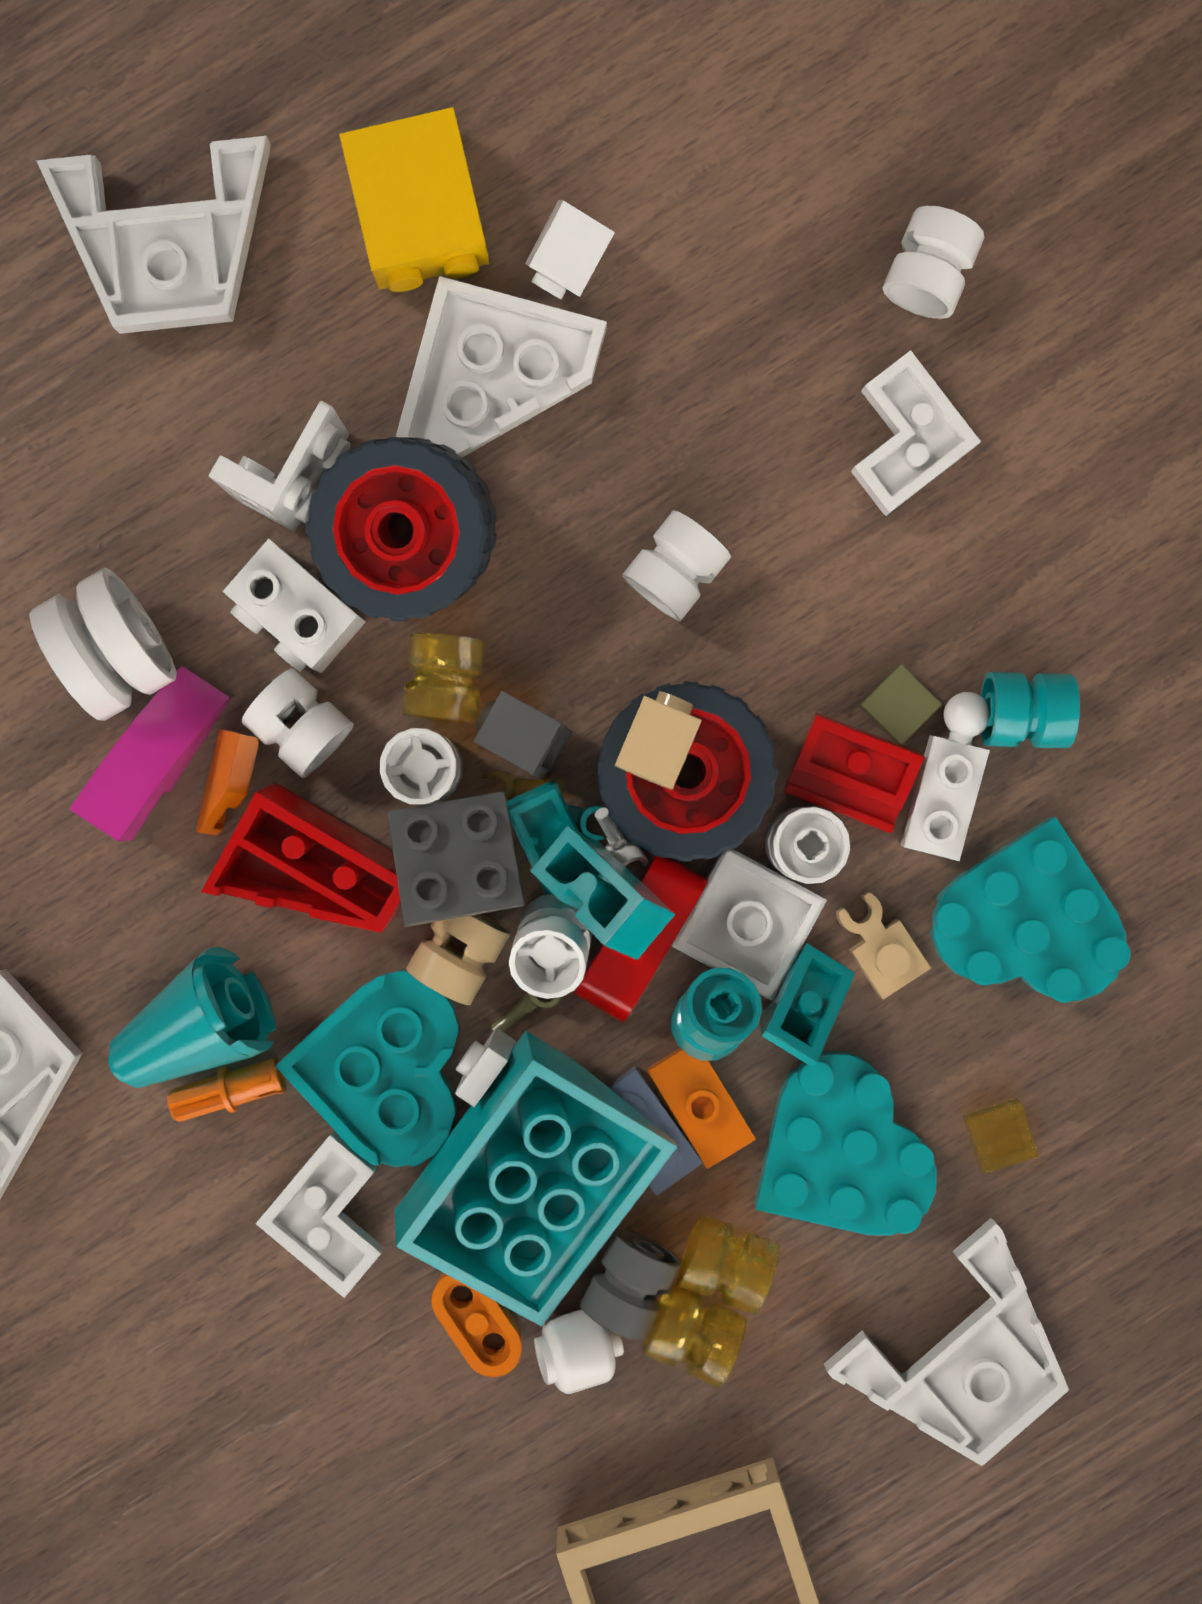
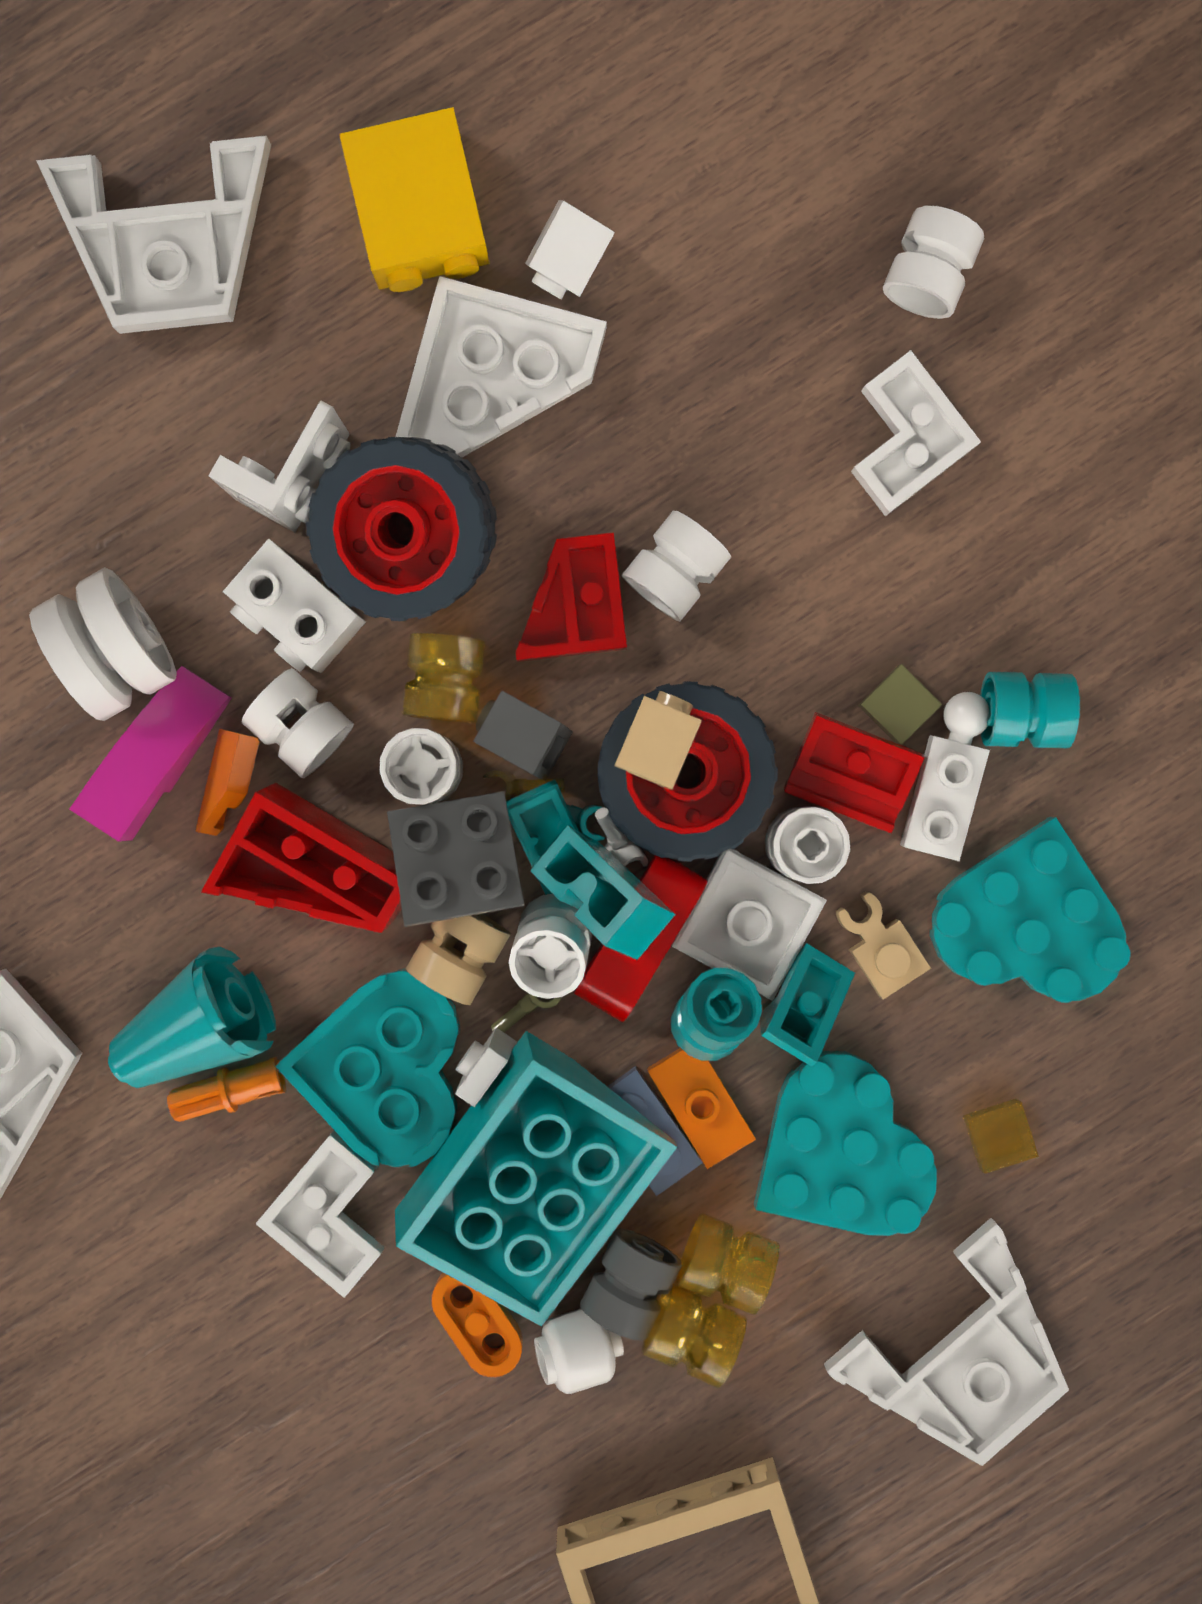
(577, 602): none -> red wing

